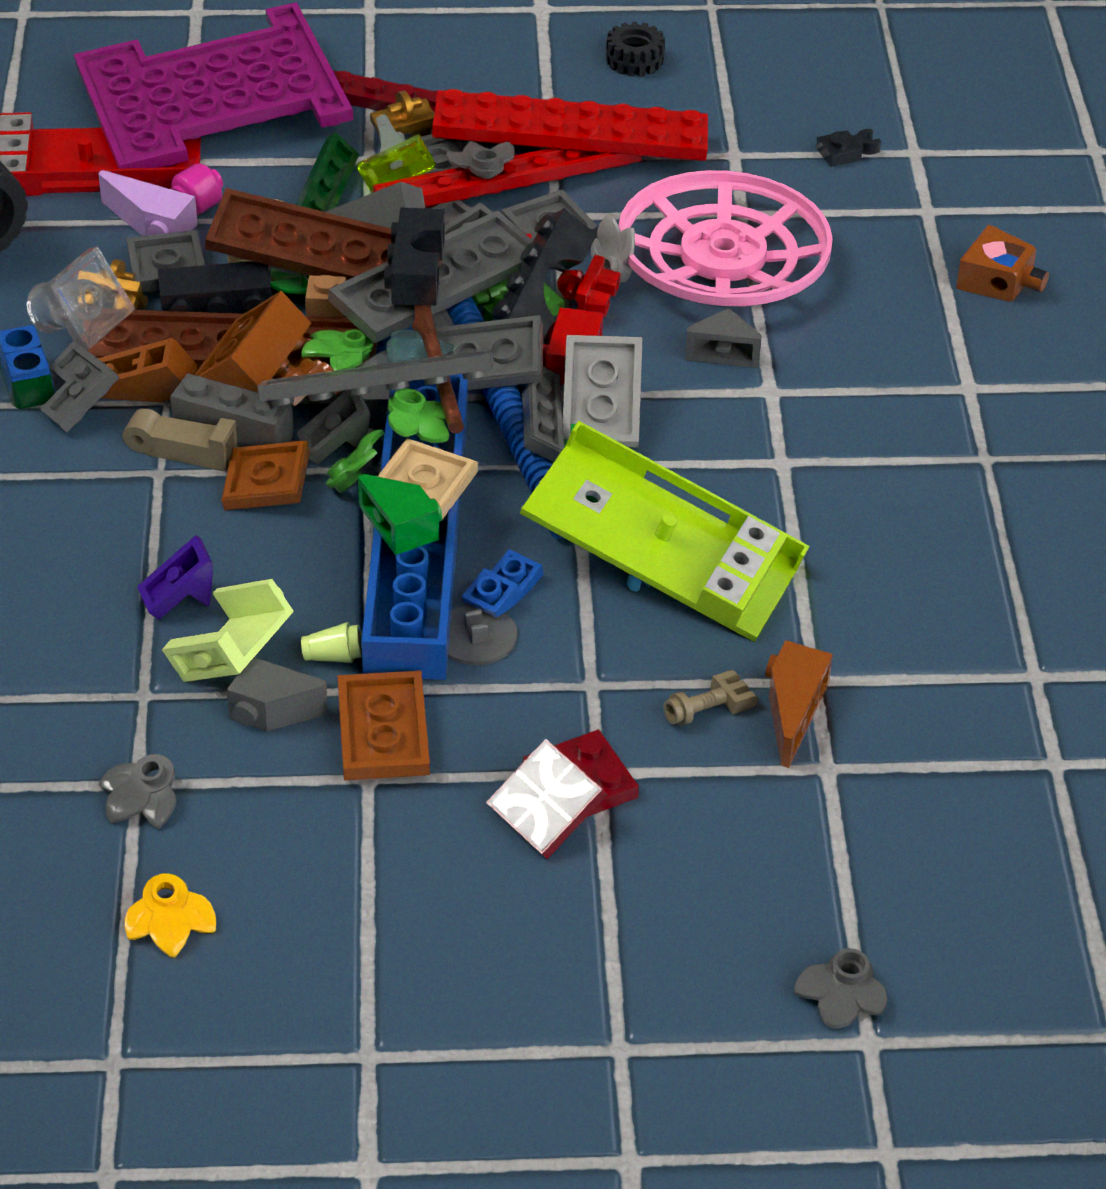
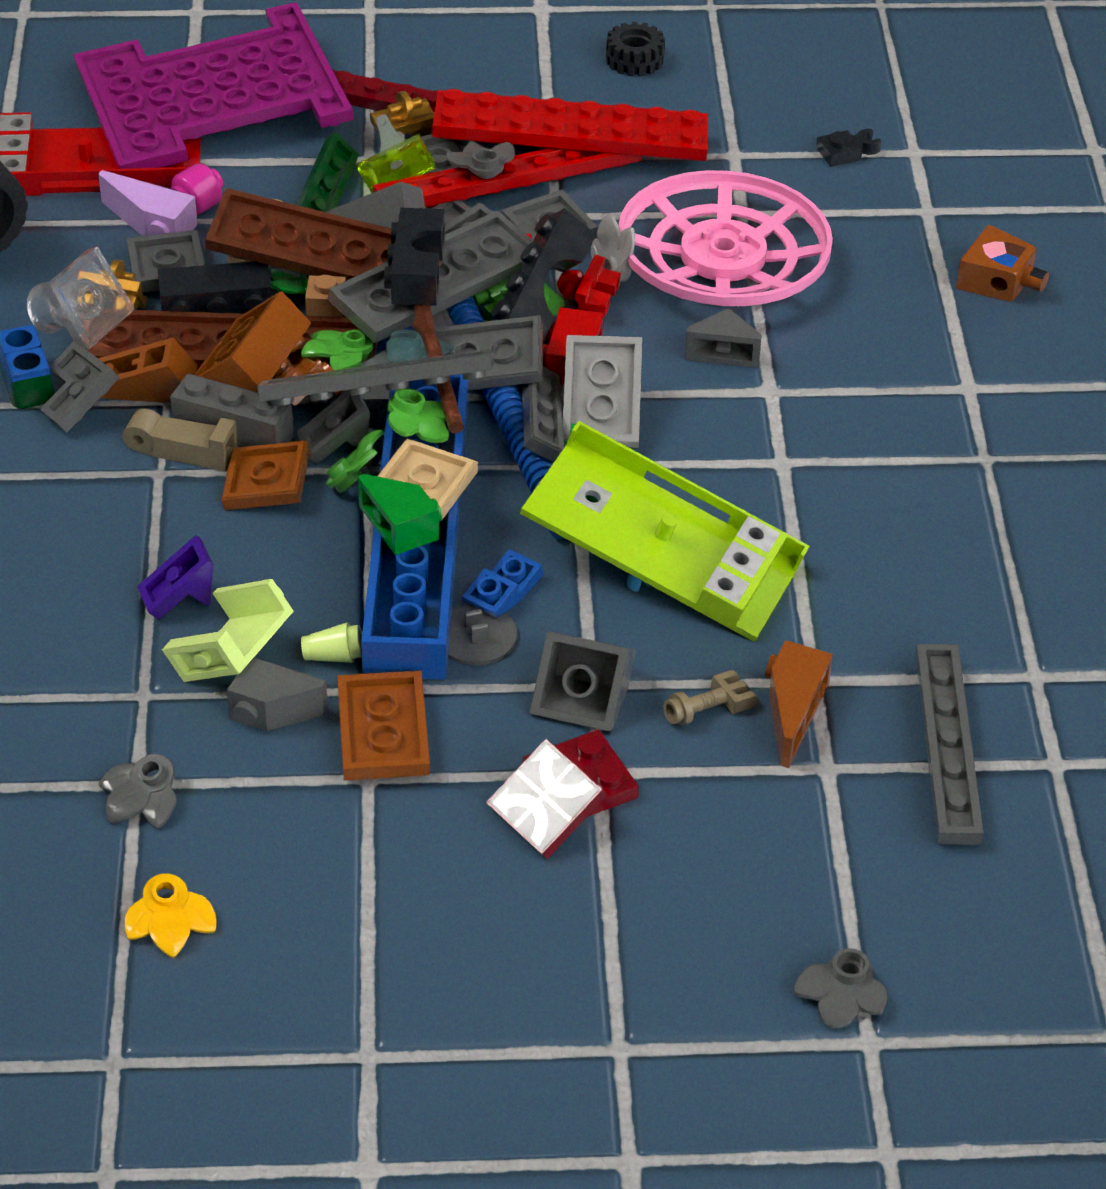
(582, 680): none -> dark grey slope
(948, 745): none -> dark grey plate

